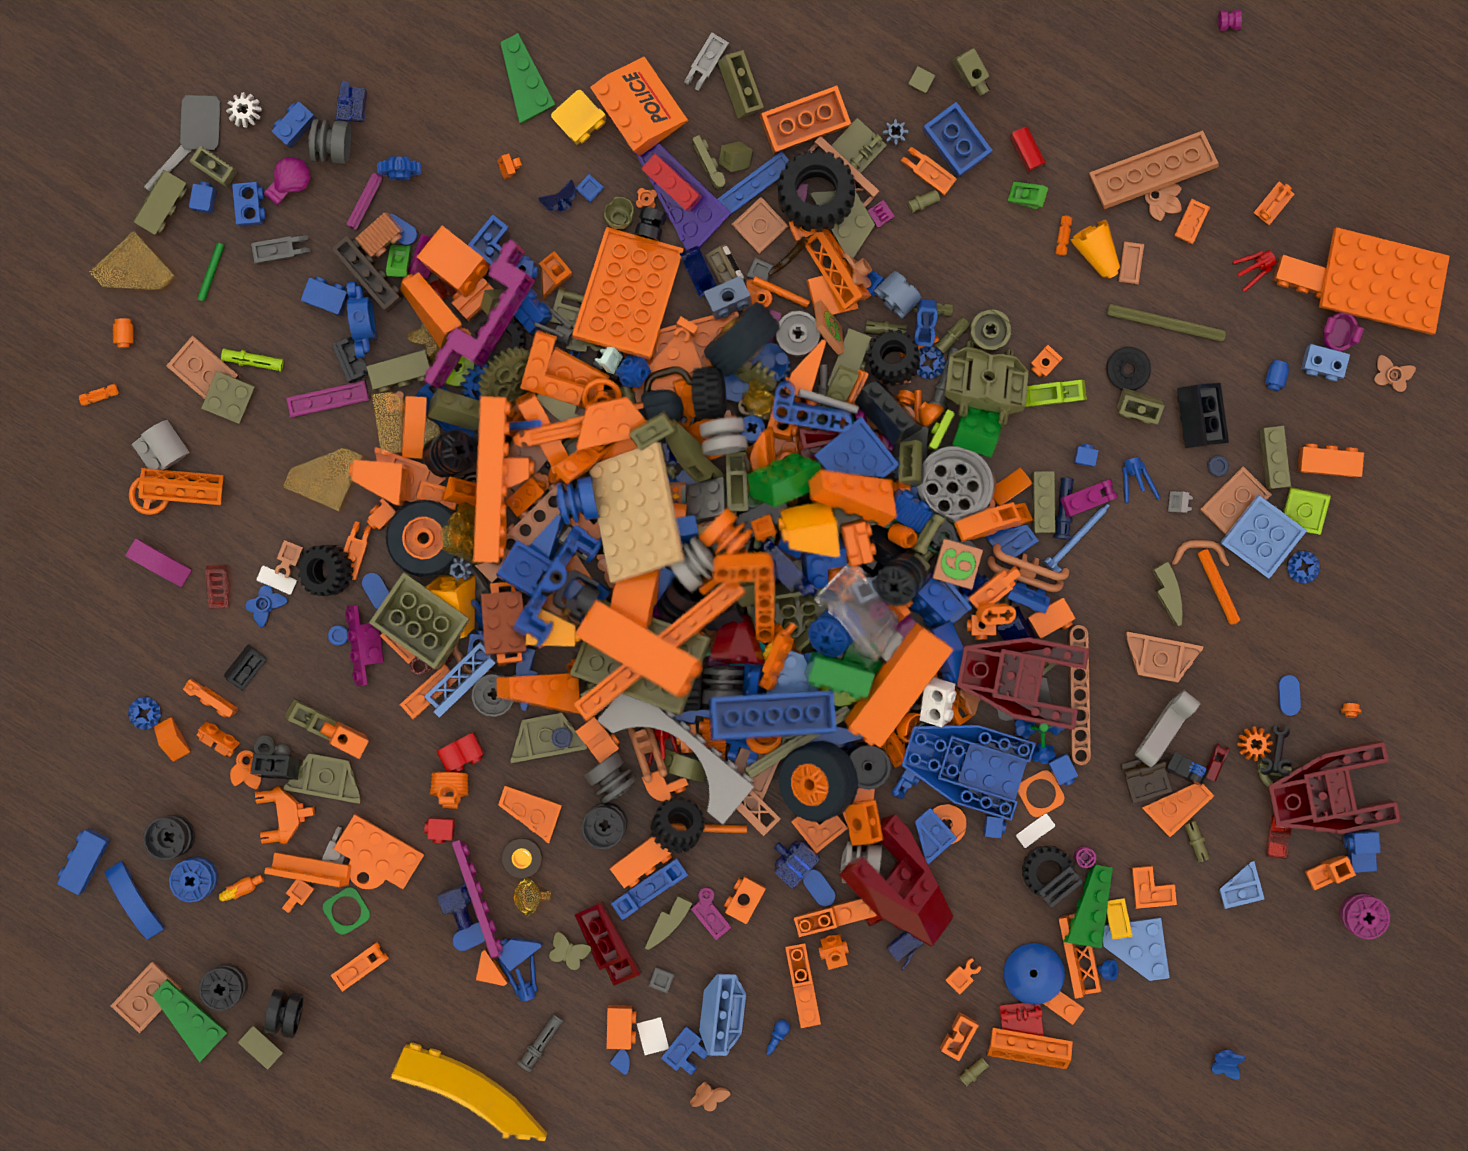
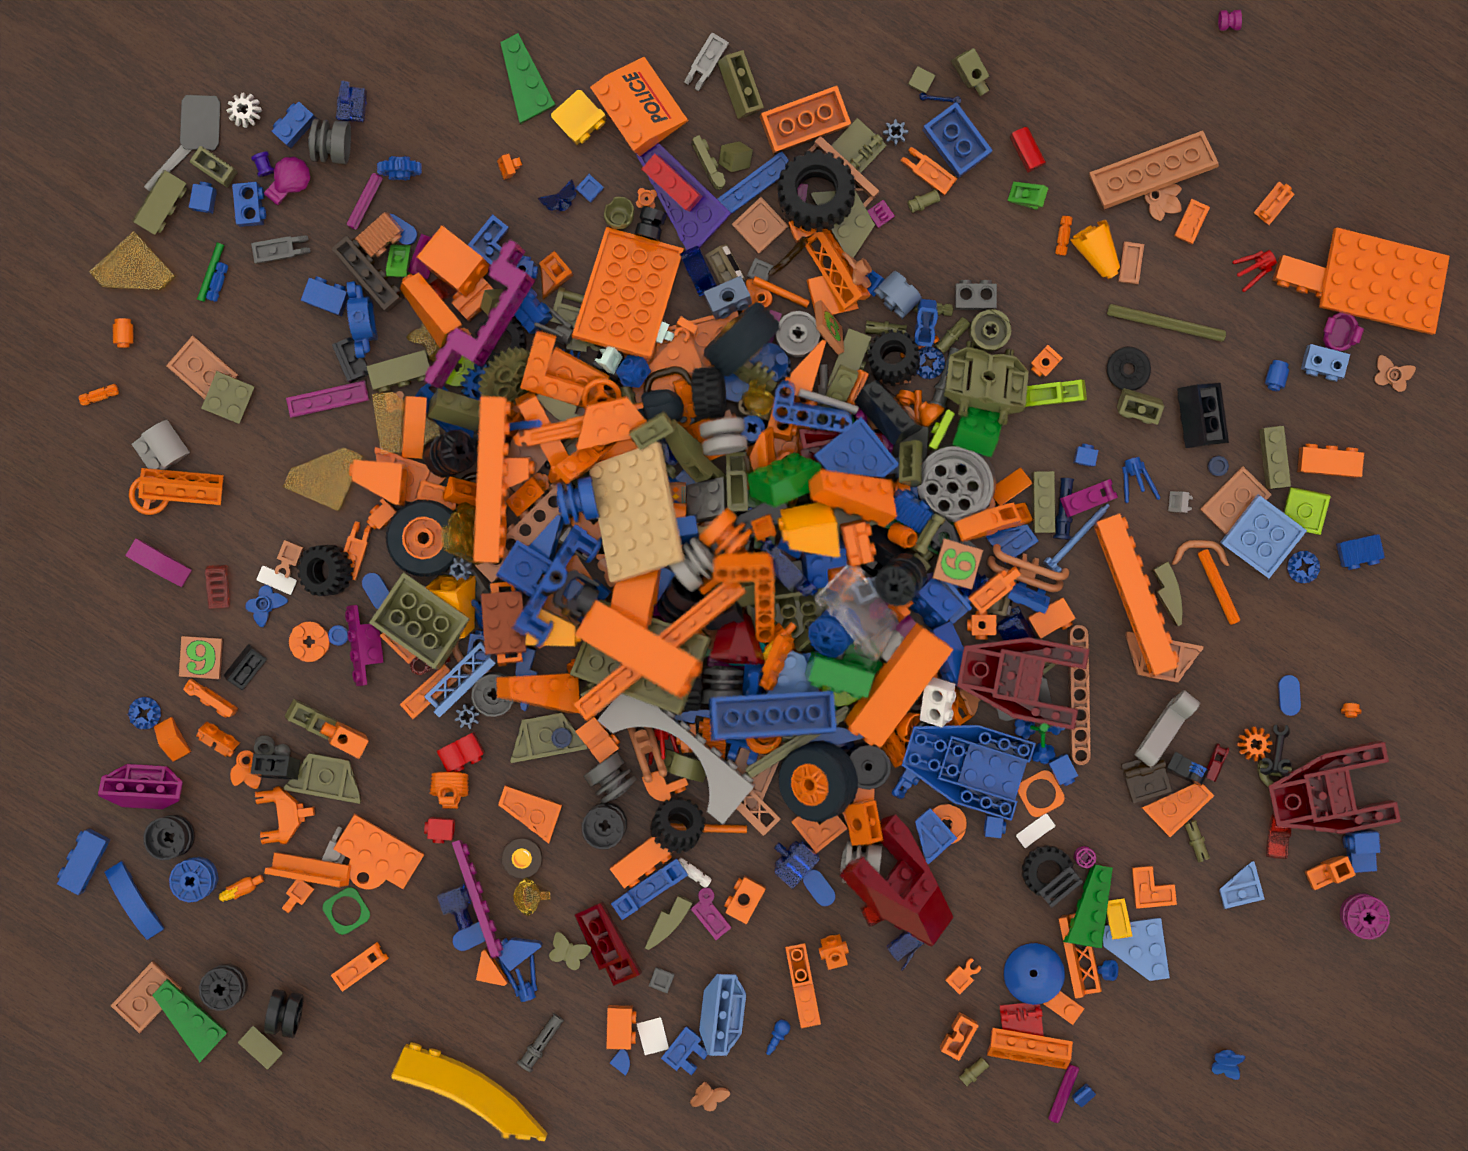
(141, 787): none -> magenta wedge
(200, 657): none -> nougat tile
(217, 281): none -> blue axle
(244, 358): lime pin -> none
(263, 164): none -> dark purple bush
(301, 650): none -> orange plate
(465, 721): none -> sand blue gear
(664, 334): none -> light aqua tile
(695, 873): none -> white axle
(832, 917): orange slope -> none
(923, 97): none -> clear blue hinge
(975, 301): none -> dark grey brick
(996, 610): orange beam -> none
(1063, 1093): none -> magenta axle
(1083, 1095): none -> blue slope
(1135, 595): none -> orange brick
(1359, 551): none -> blue brick

